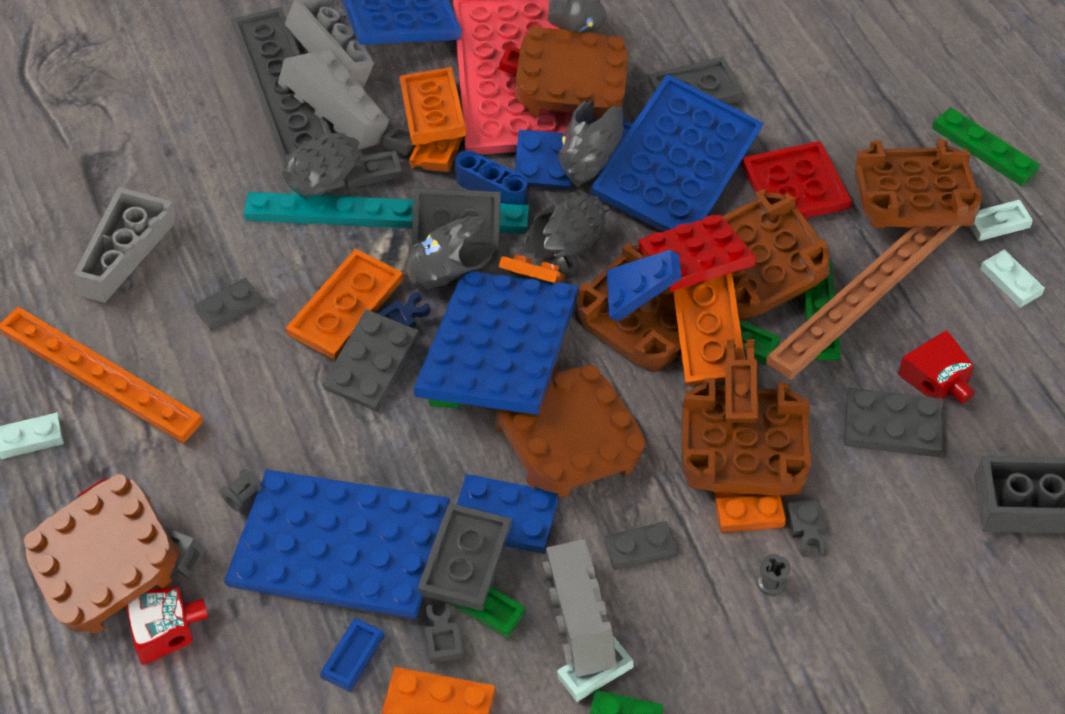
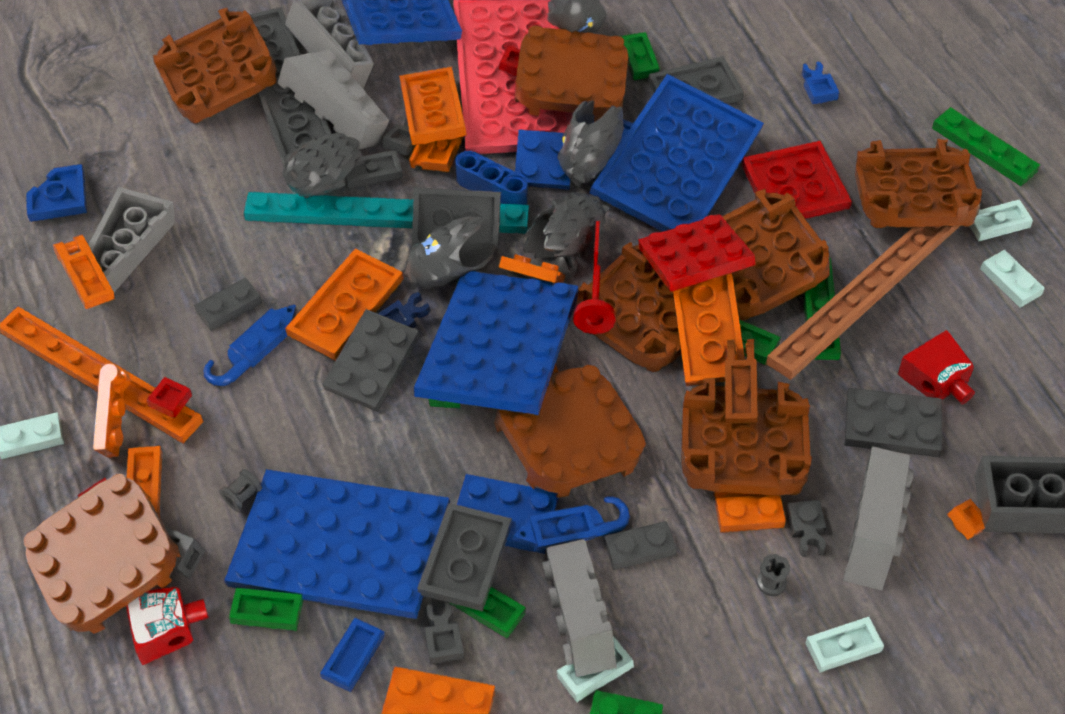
(59, 195): none -> blue plate
(84, 272): none -> orange plate
(110, 409): none -> orange plate
(145, 468): none -> orange plate
(169, 397): none -> red plate
(216, 66): none -> dark orange plate
(253, 345): none -> blue plate
(266, 609): none -> green plate
(570, 525): none -> blue plate
(595, 315): none -> red piece
(640, 55): none -> green plate
(640, 281): blue wing -> none
(818, 86): none -> blue plate
(844, 644): none -> light aqua plate
(879, 518): none -> light grey wedge
(967, 519): none -> orange plate

